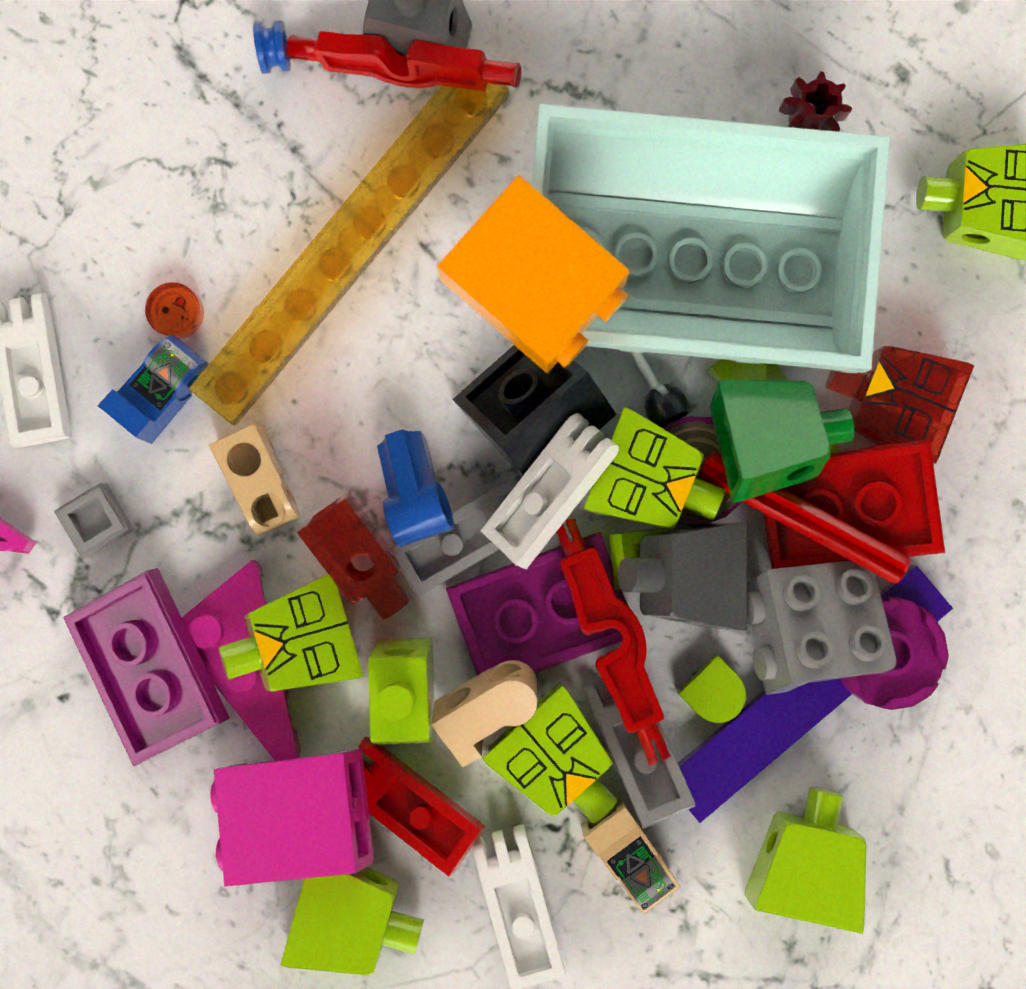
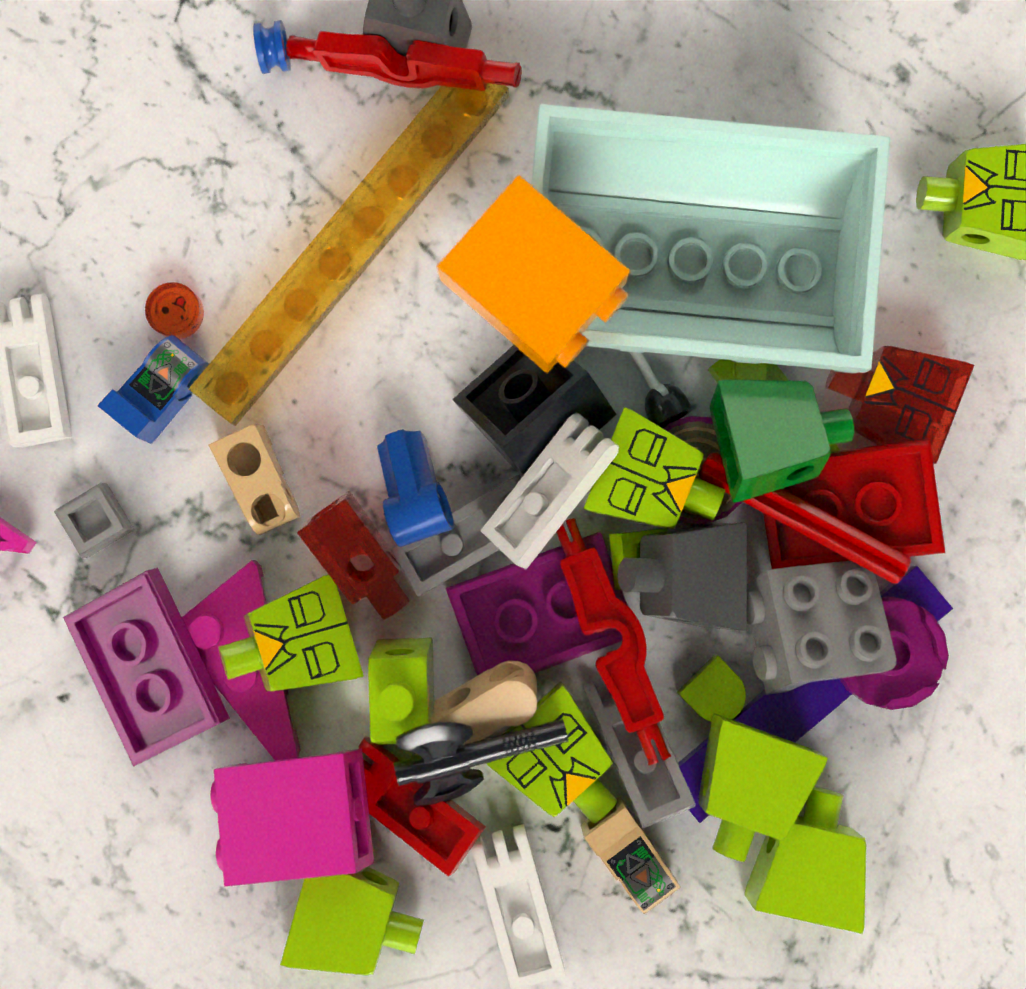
(445, 761): none -> black piece
(754, 784): none -> lime torso
(827, 102): dark red gear -> none

